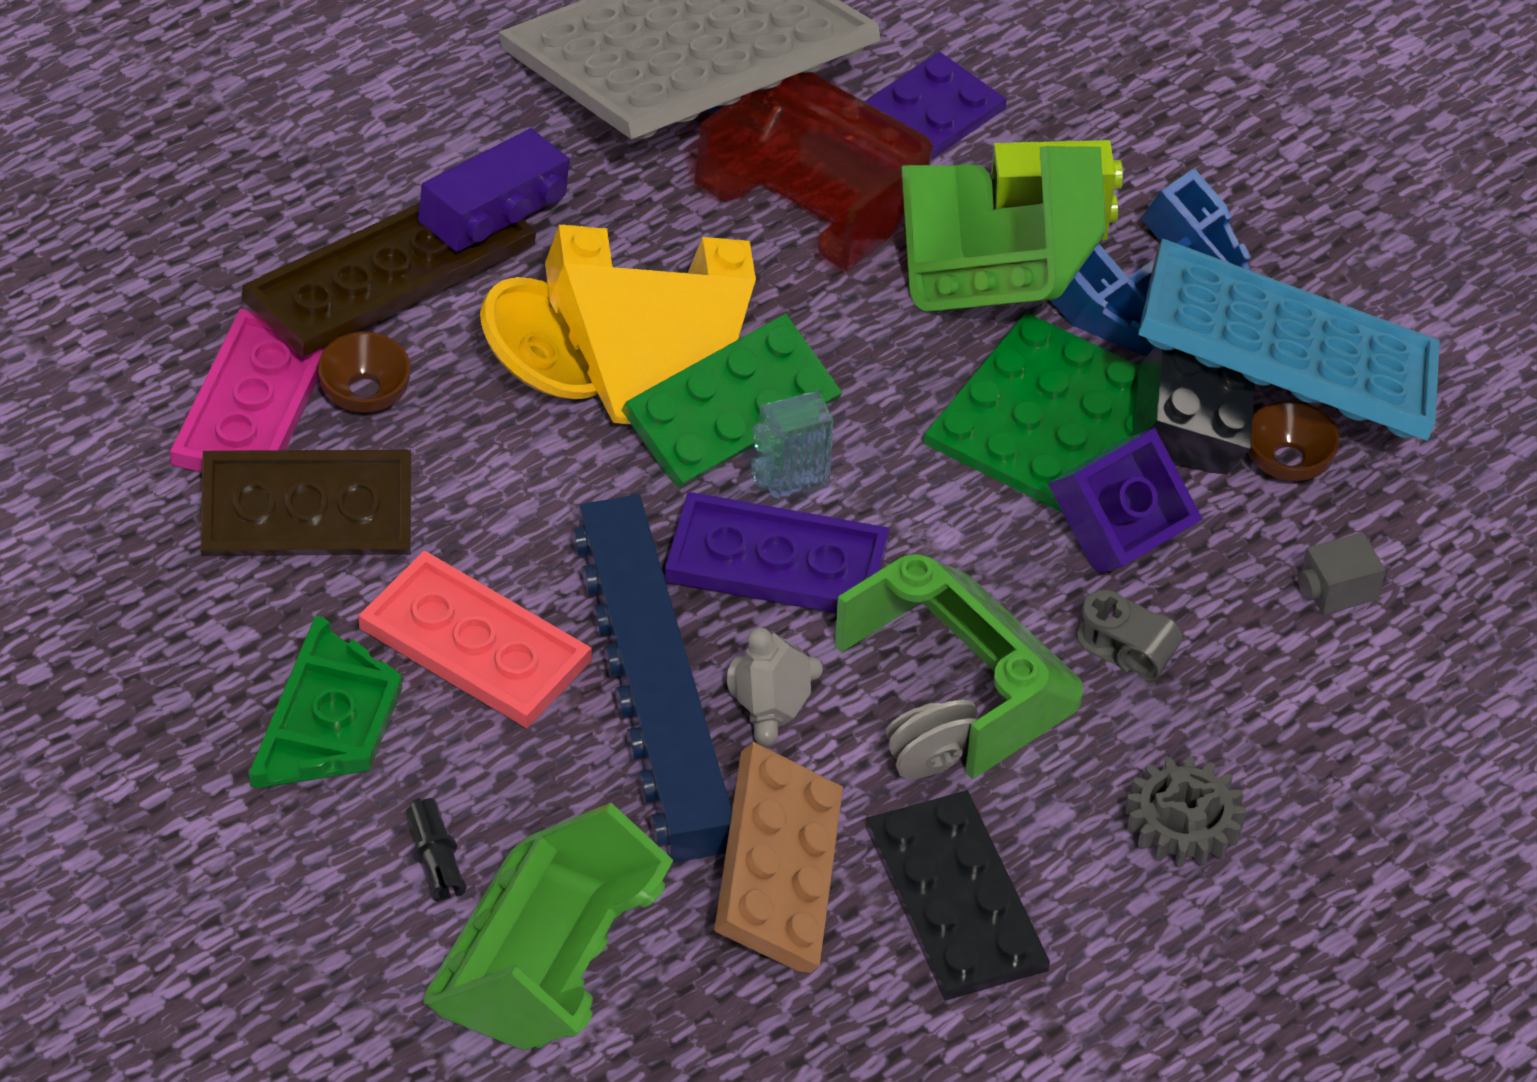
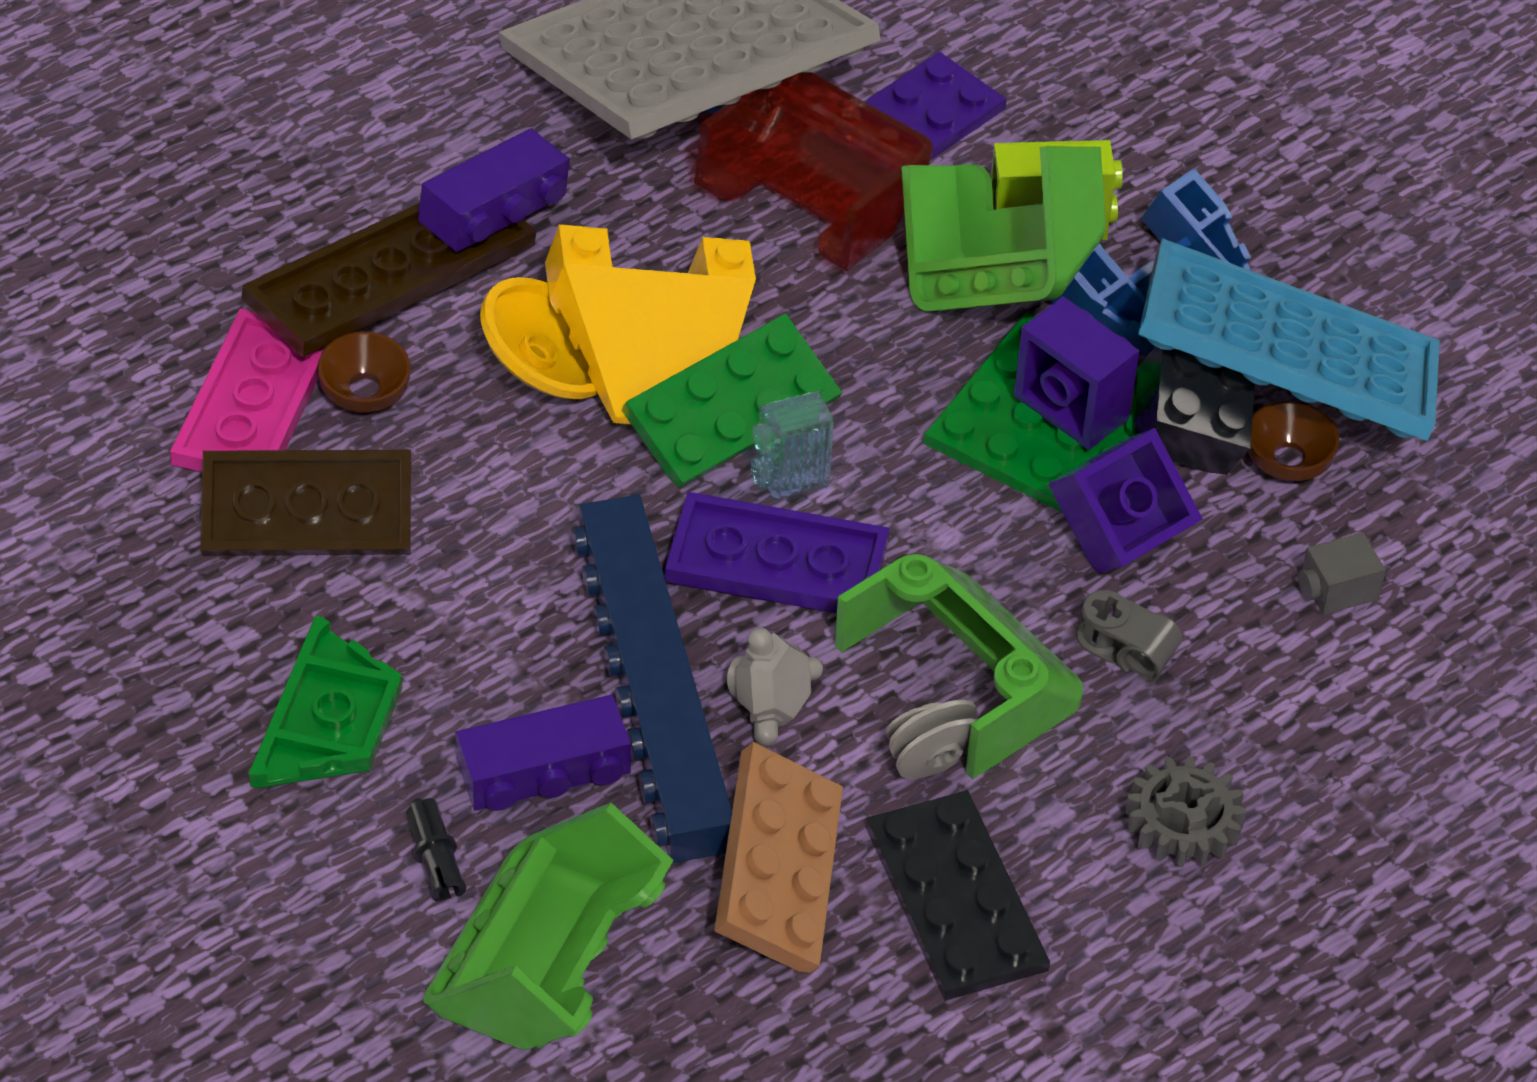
(475, 639): coral plate -> none
(543, 753): none -> dark purple brick
(1076, 372): none -> dark purple brick

